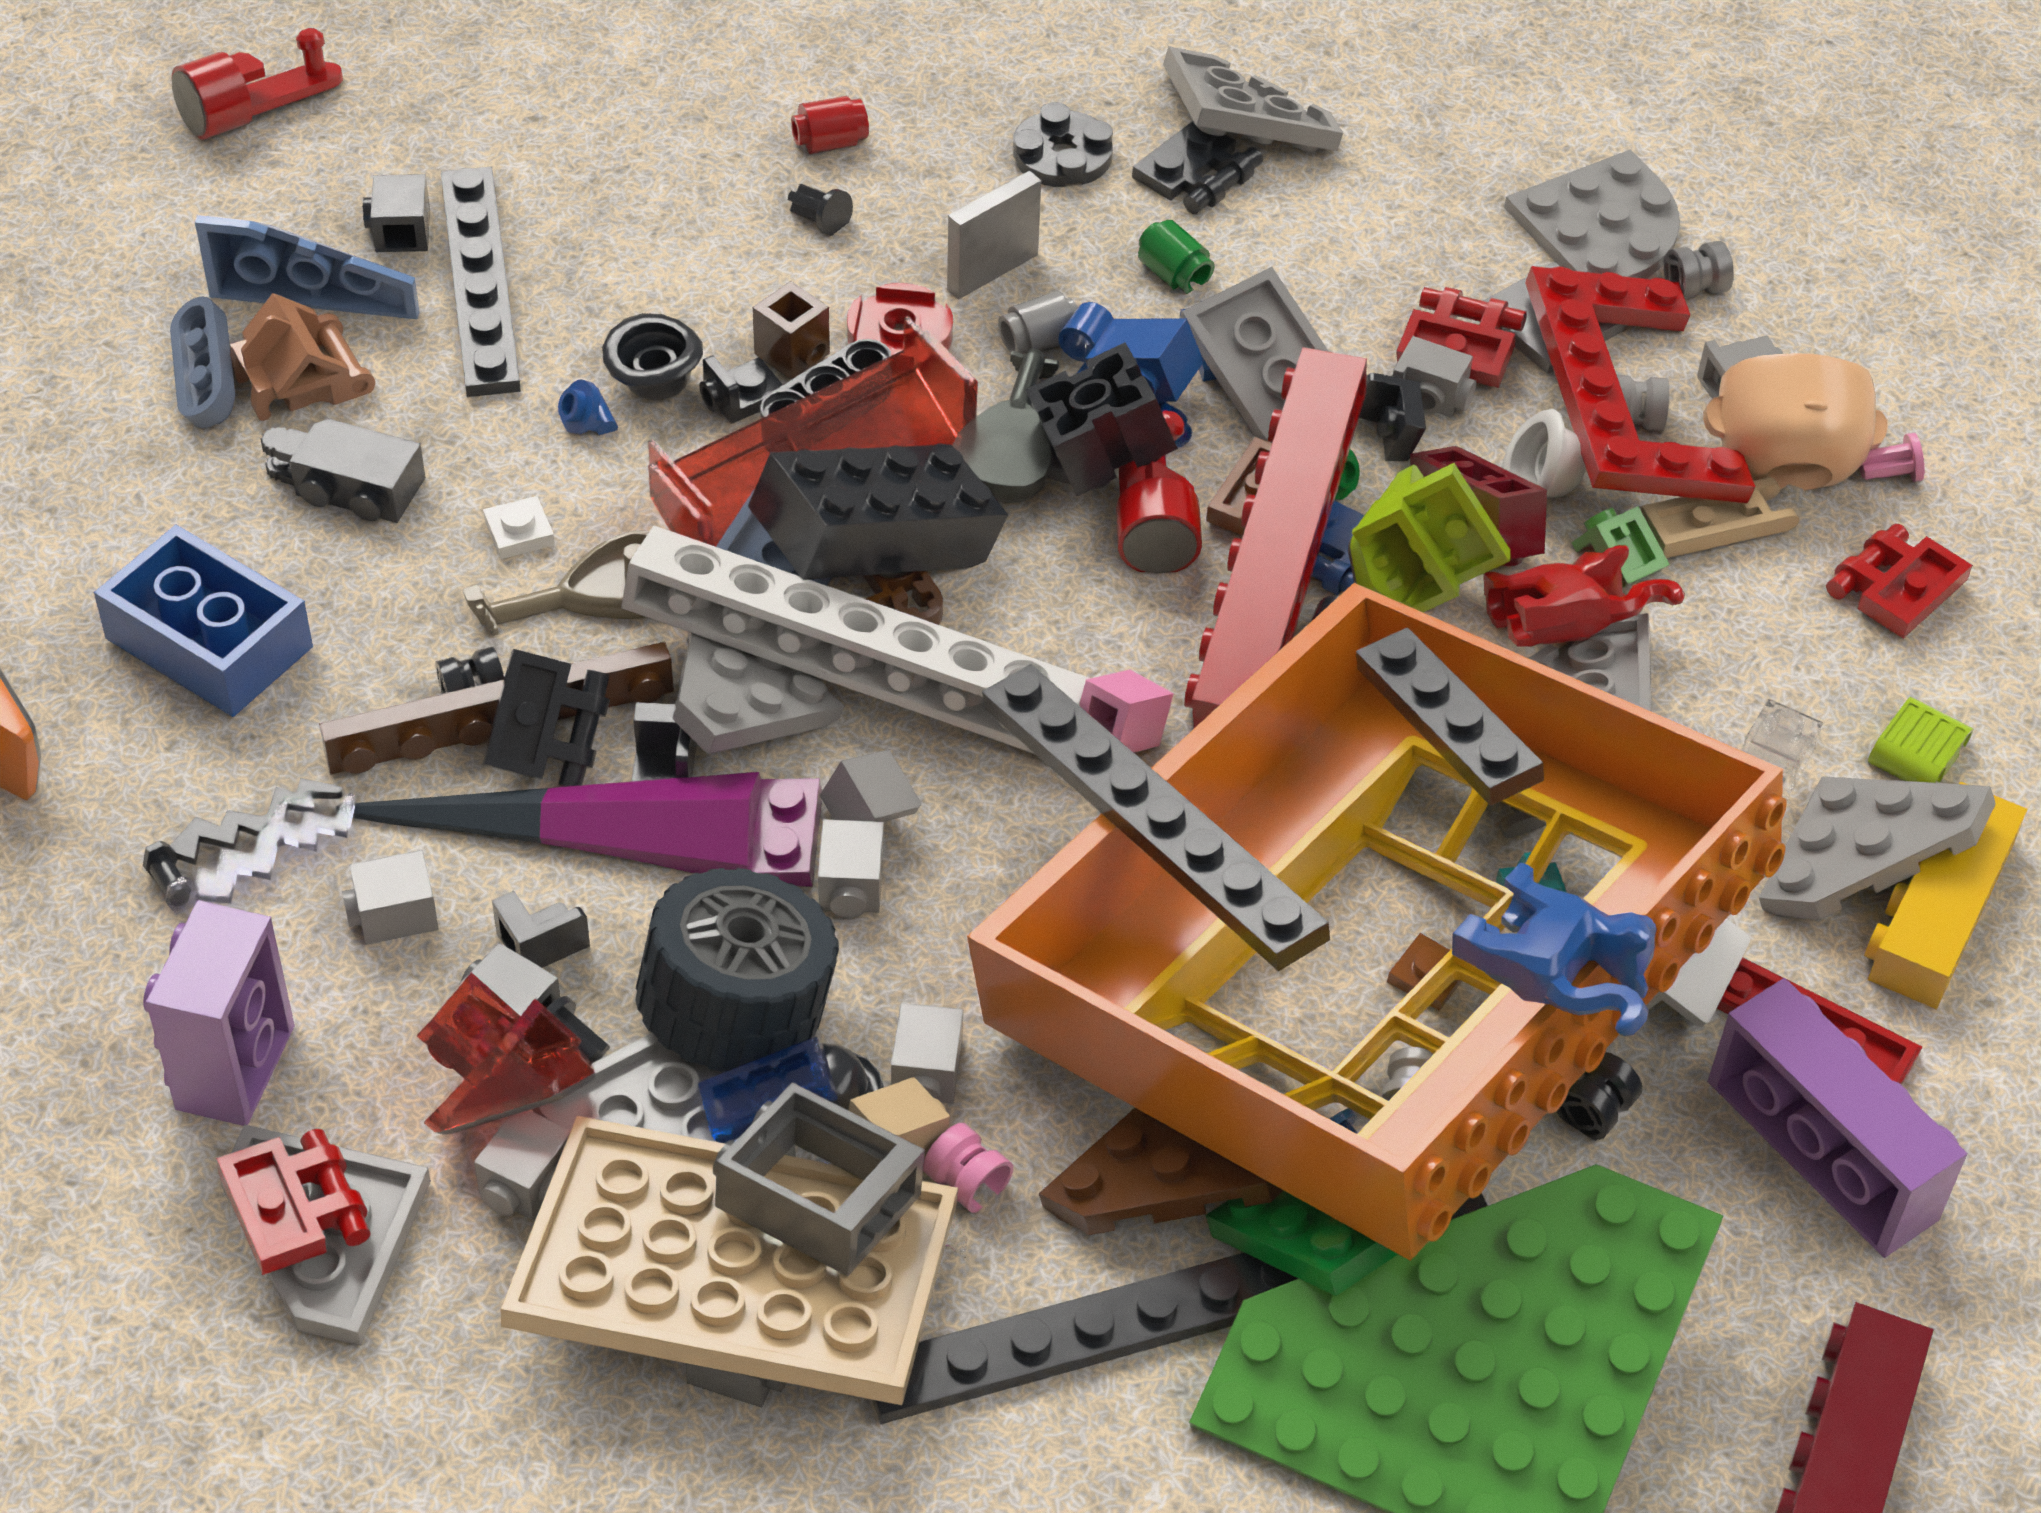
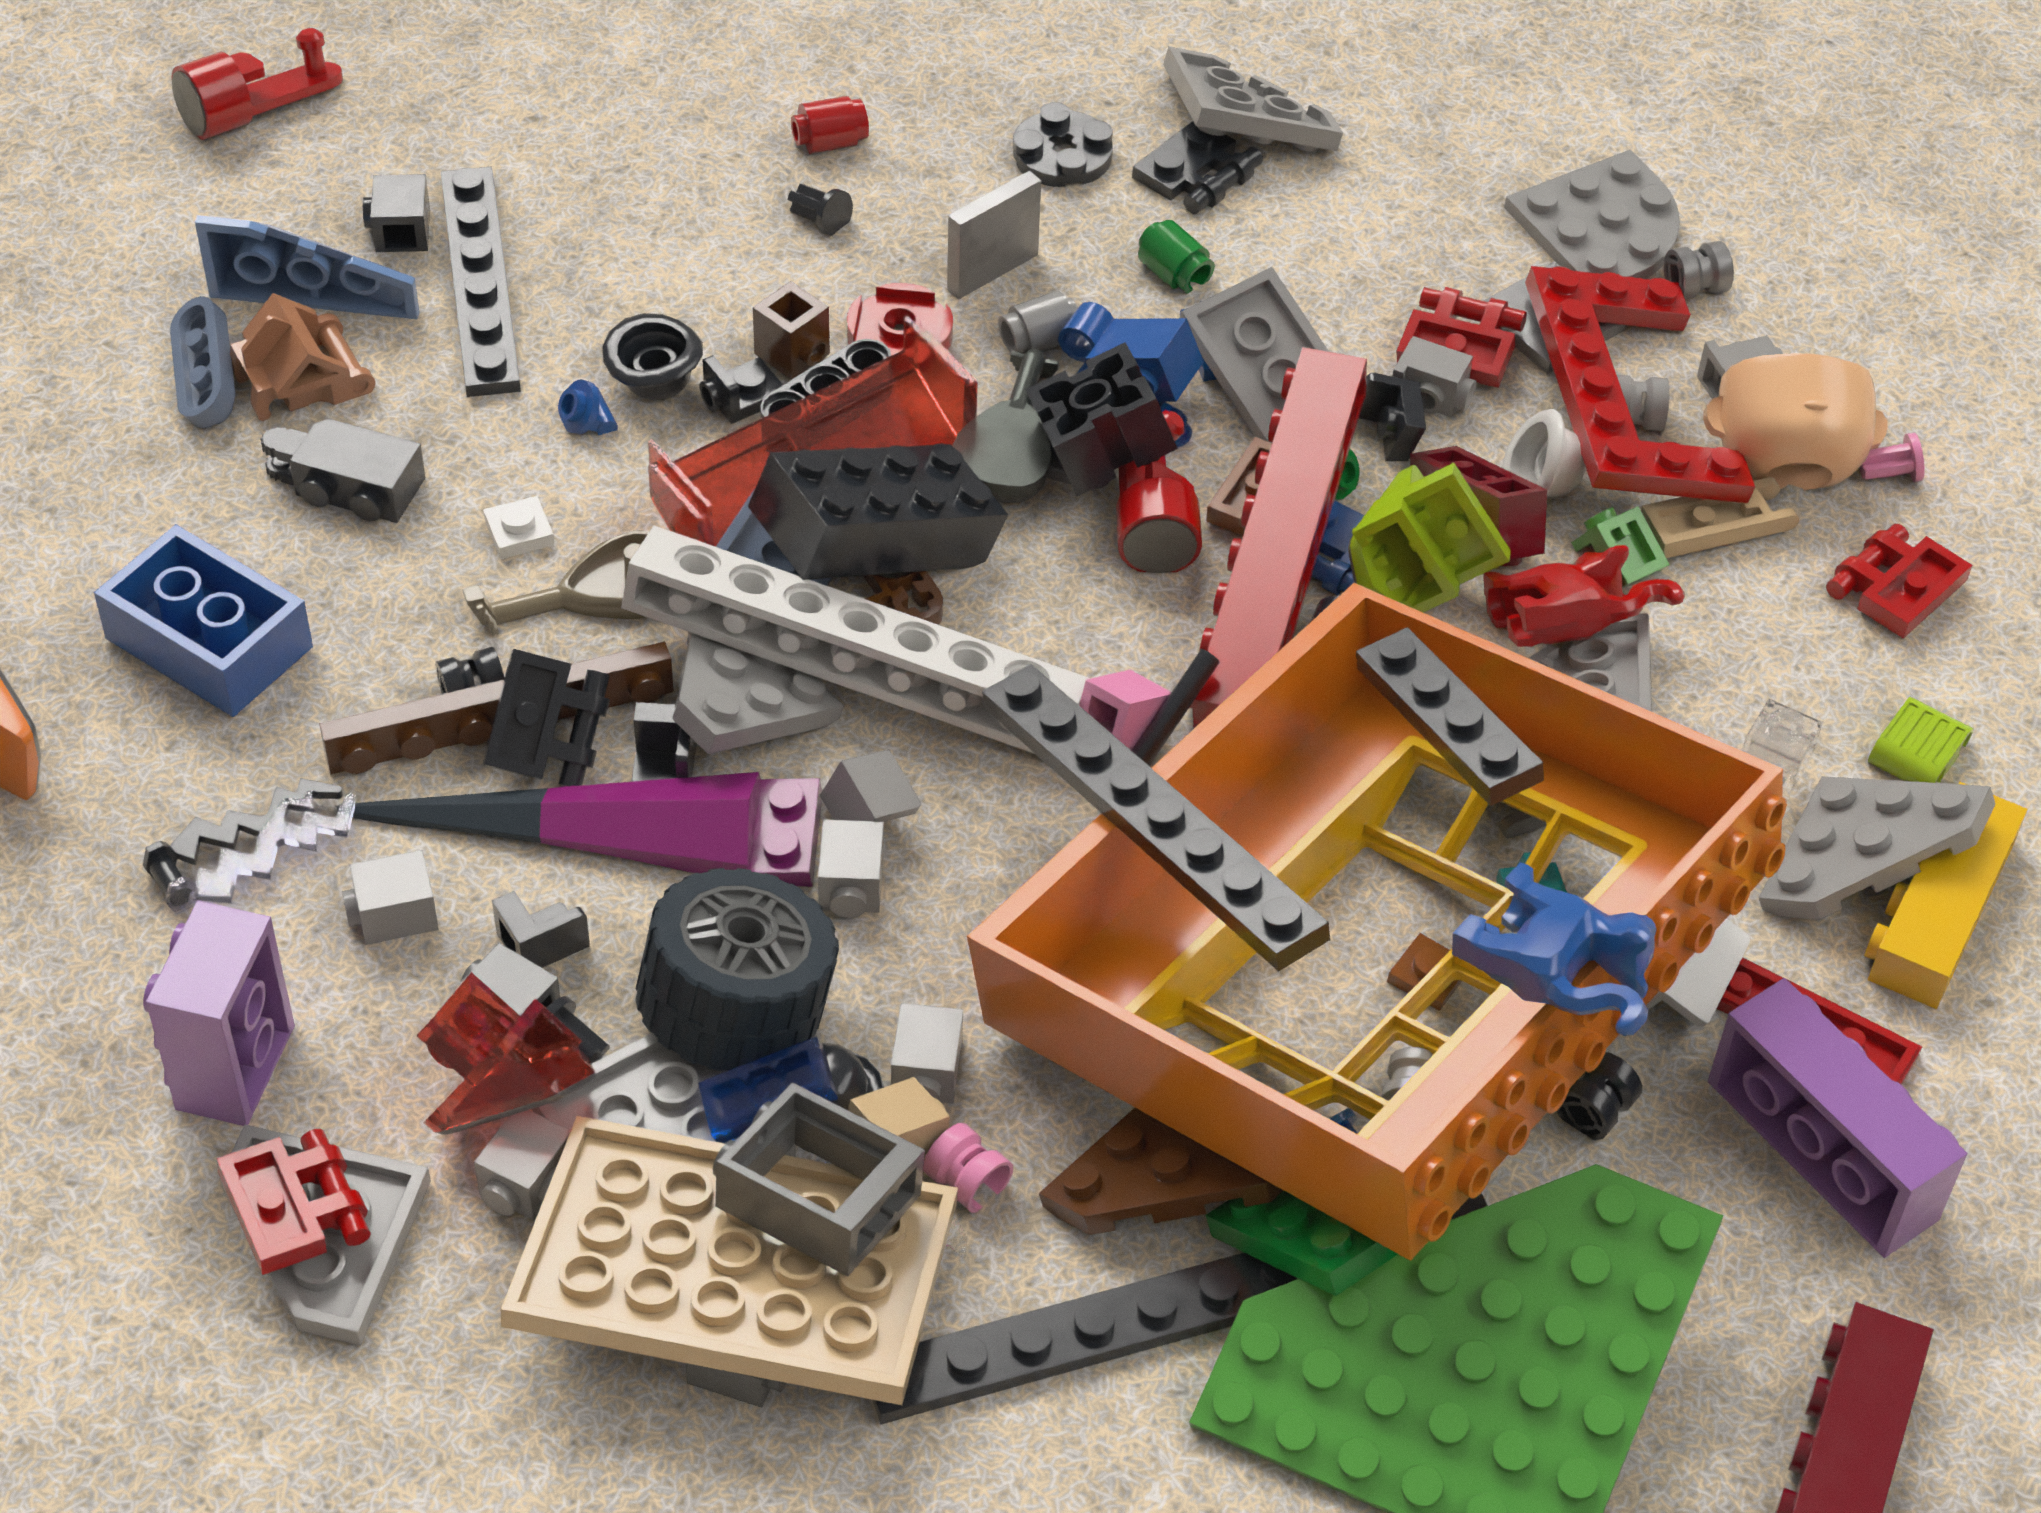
(1175, 706): none -> black bar

